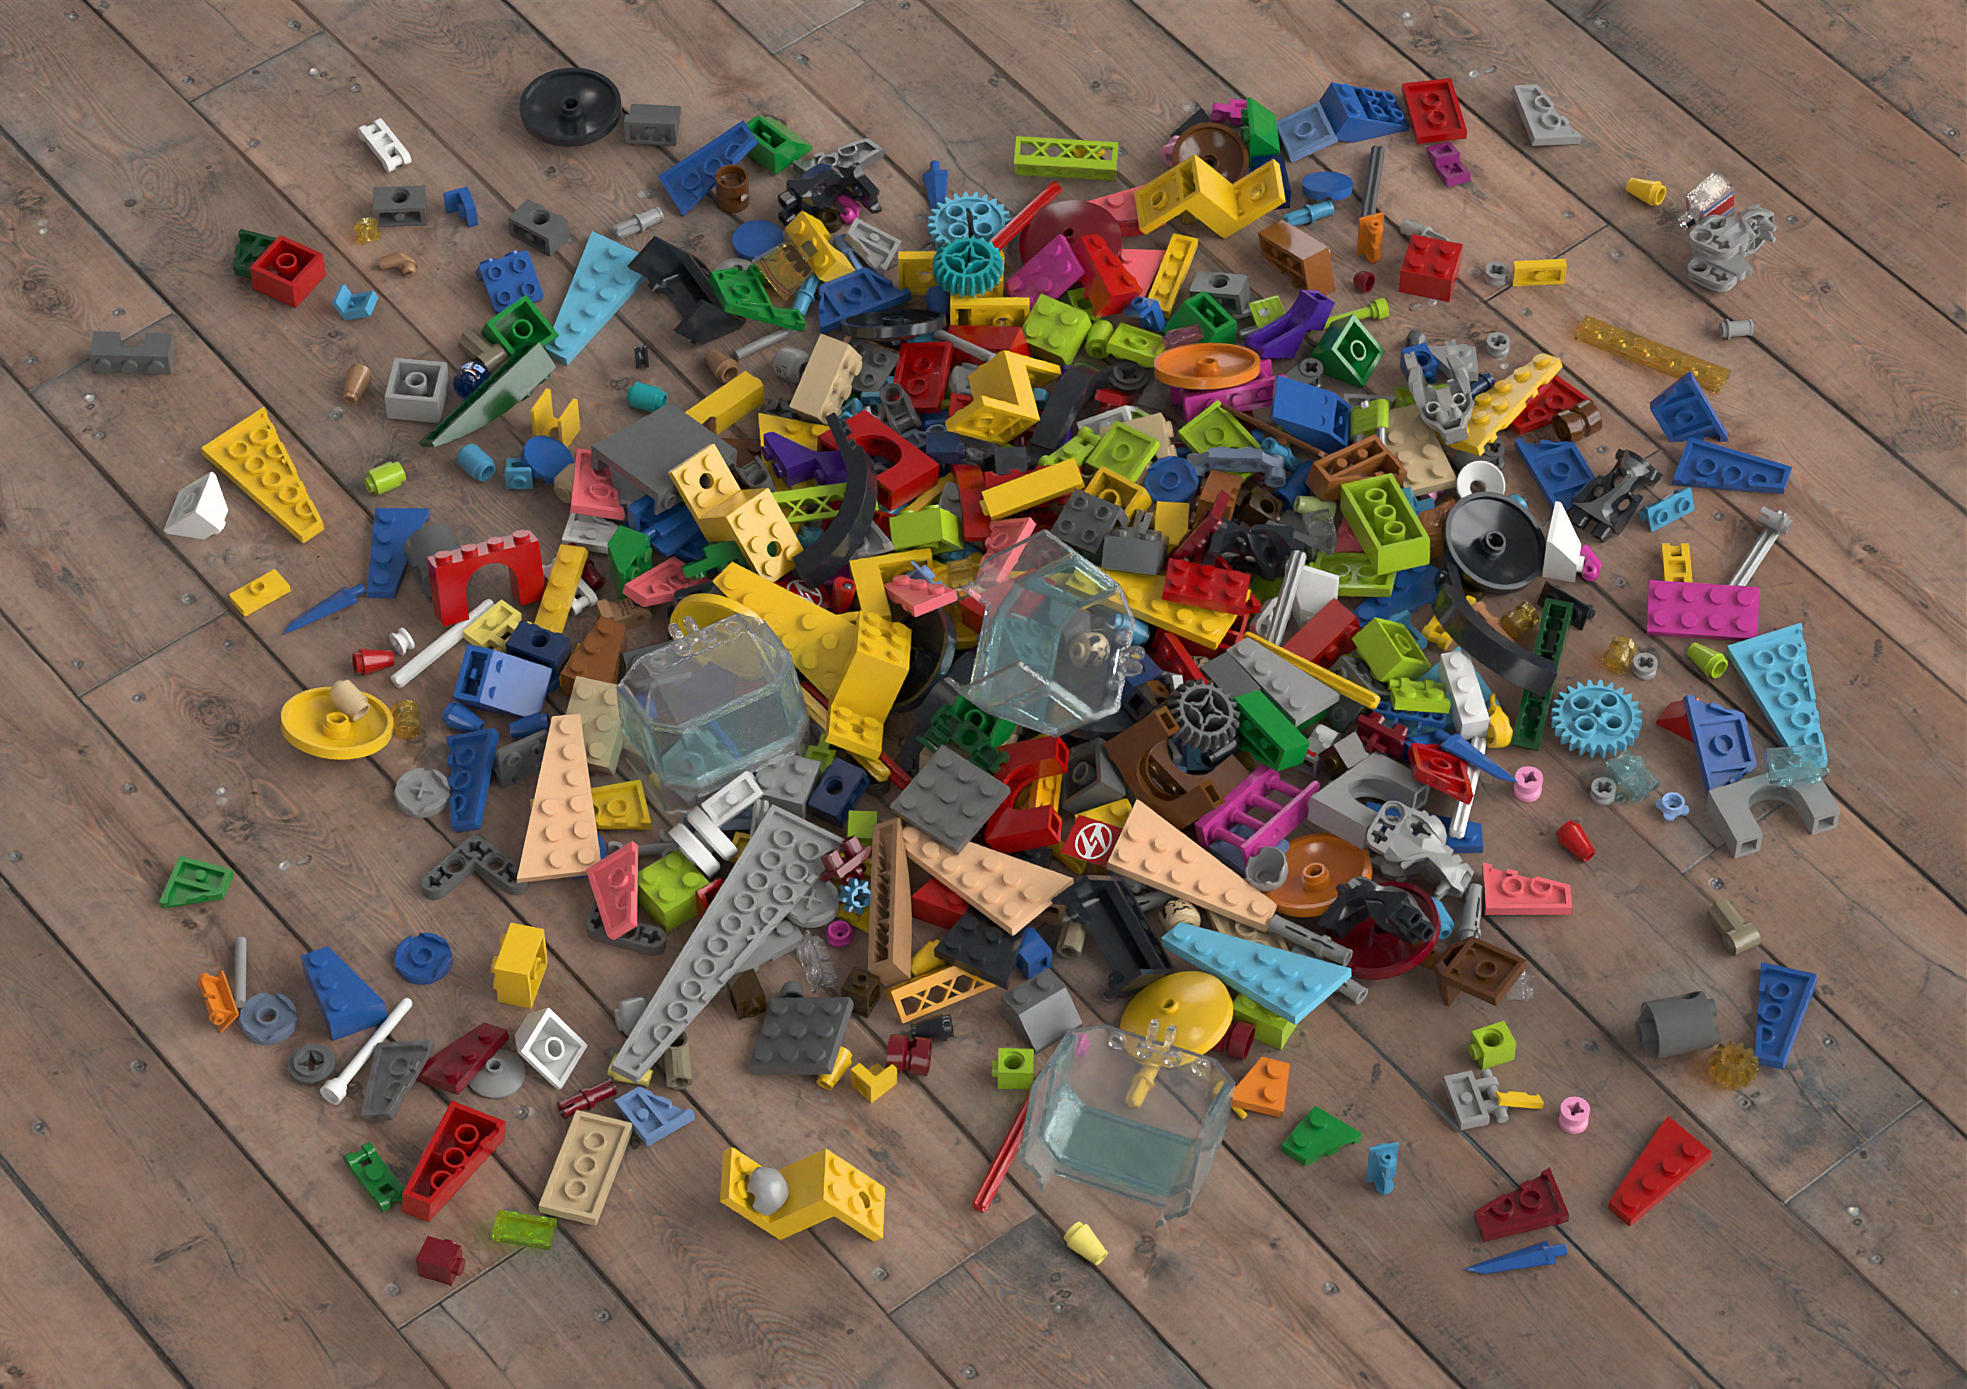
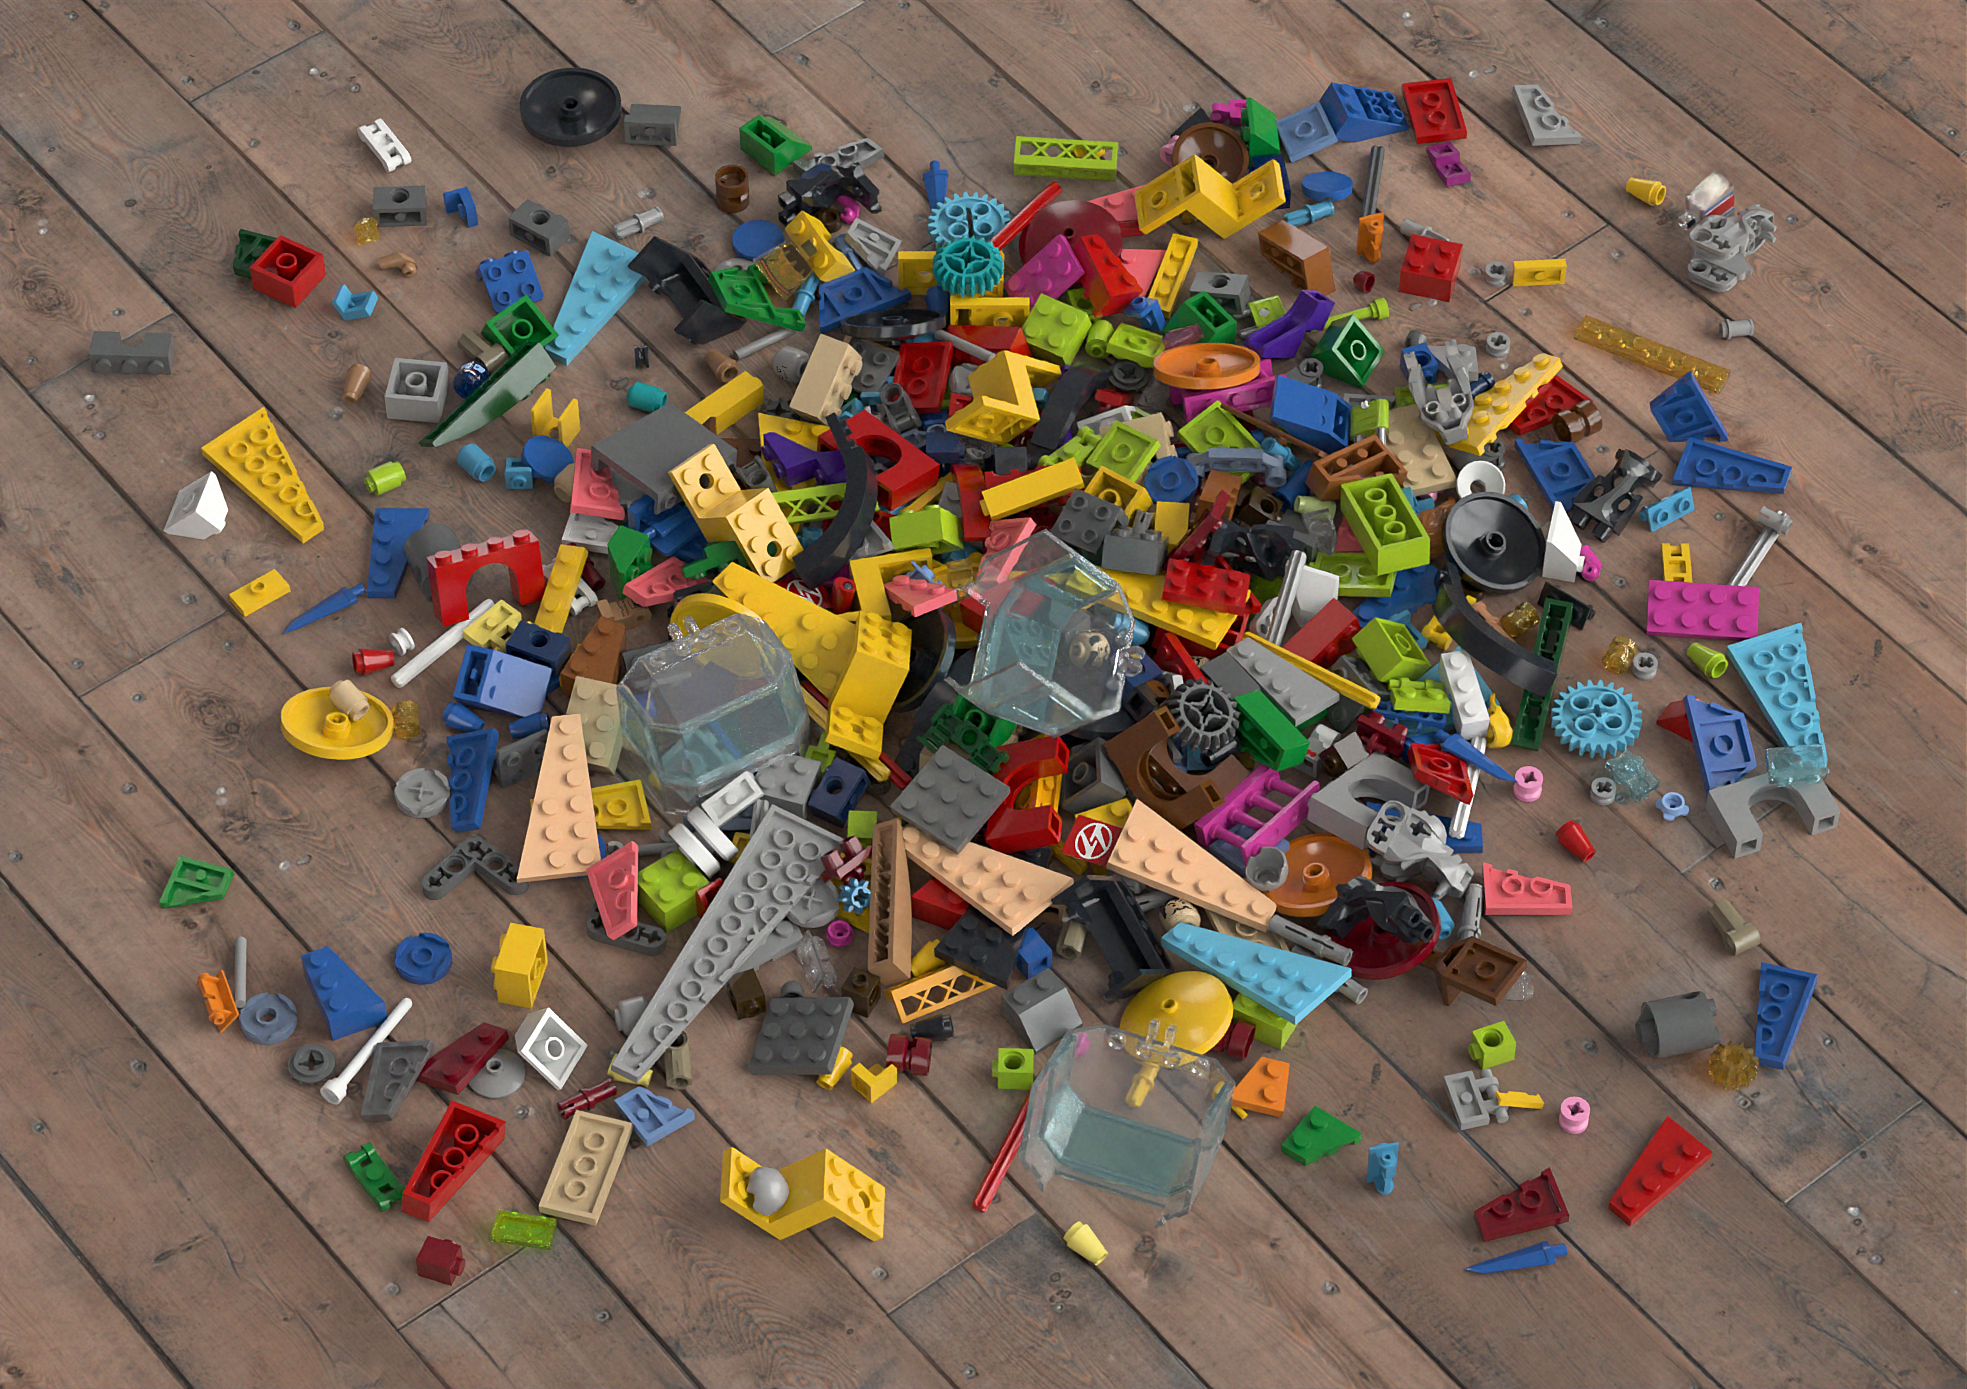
(695, 175): blue wing -> none

